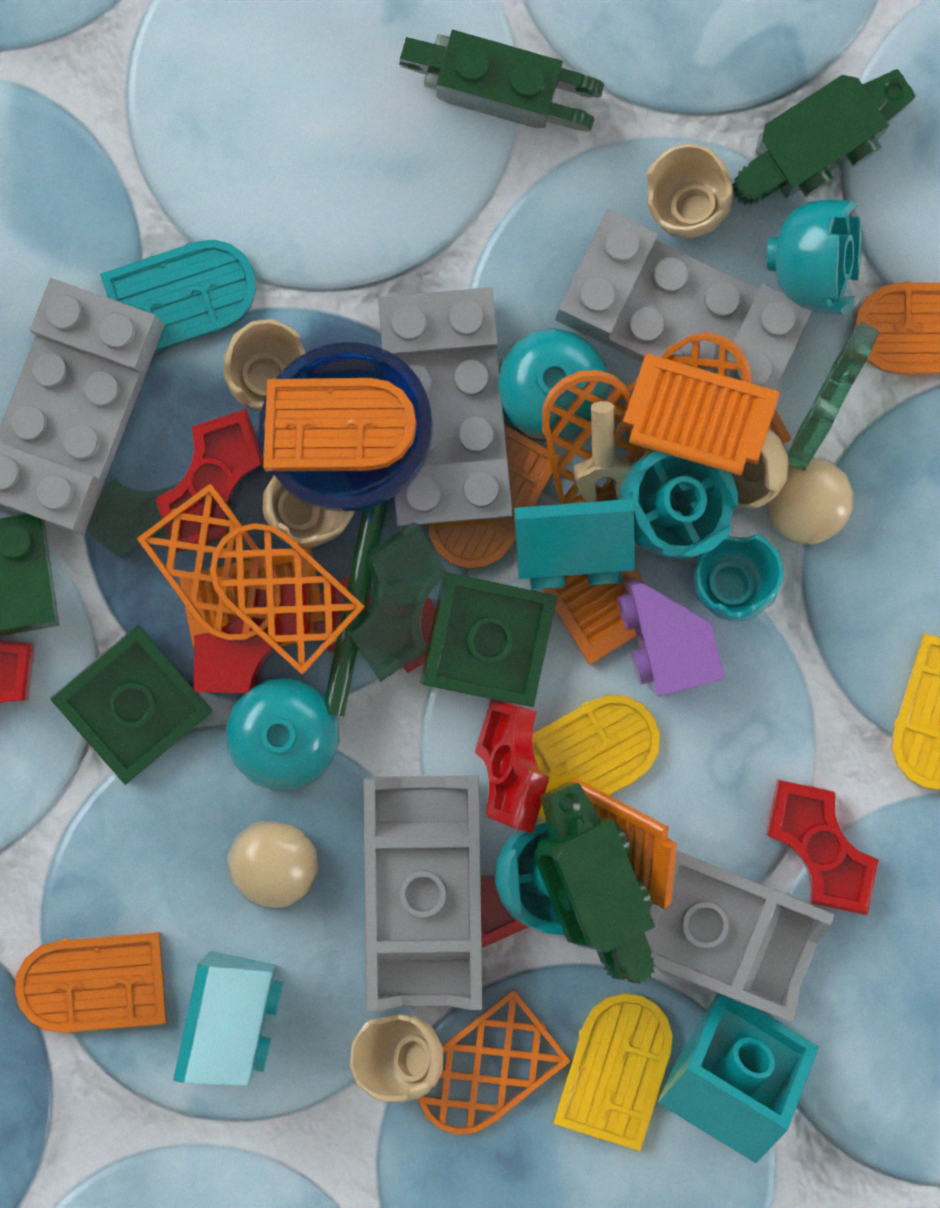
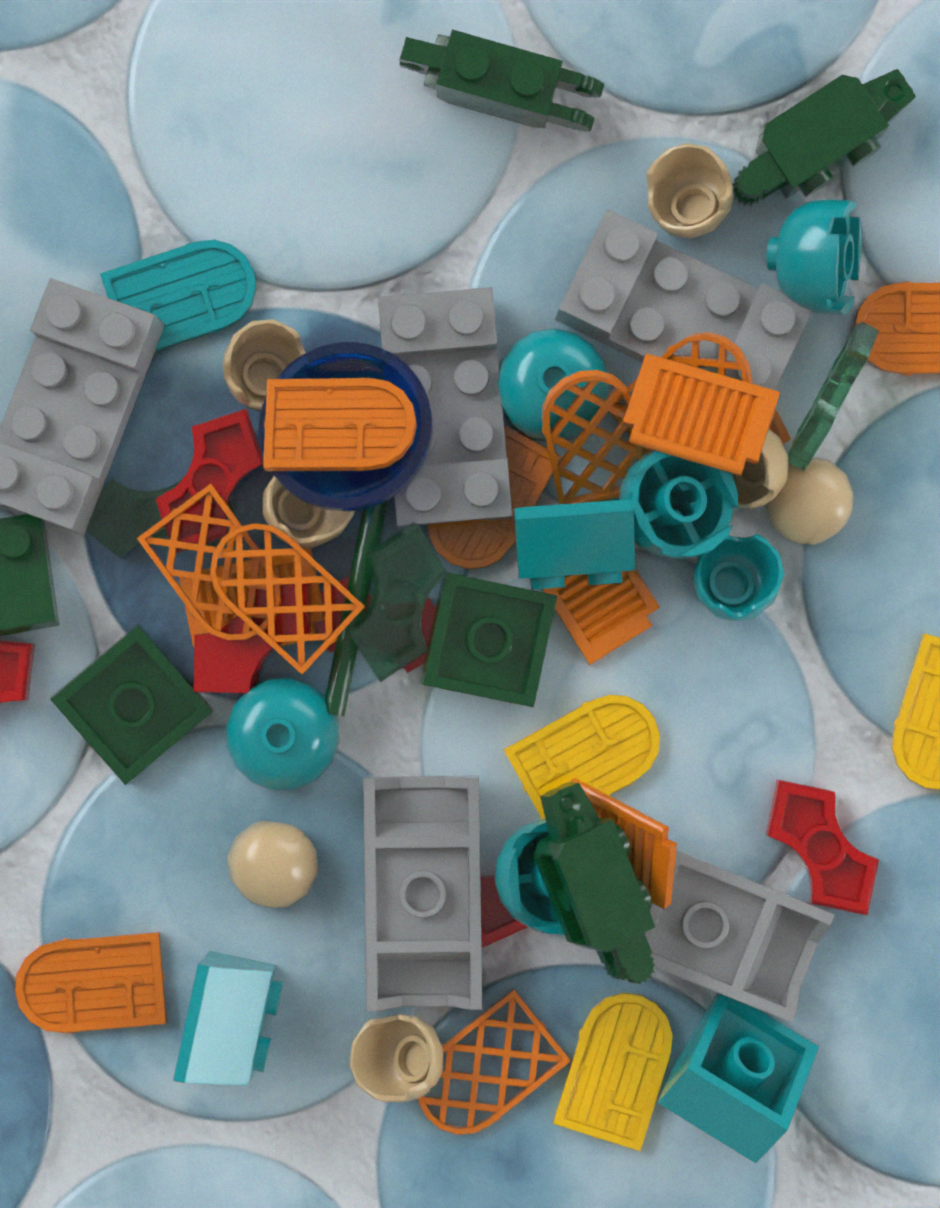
(511, 766): red tile -> none
(603, 459): tan bar -> none
(673, 642): medium lavender slope -> none

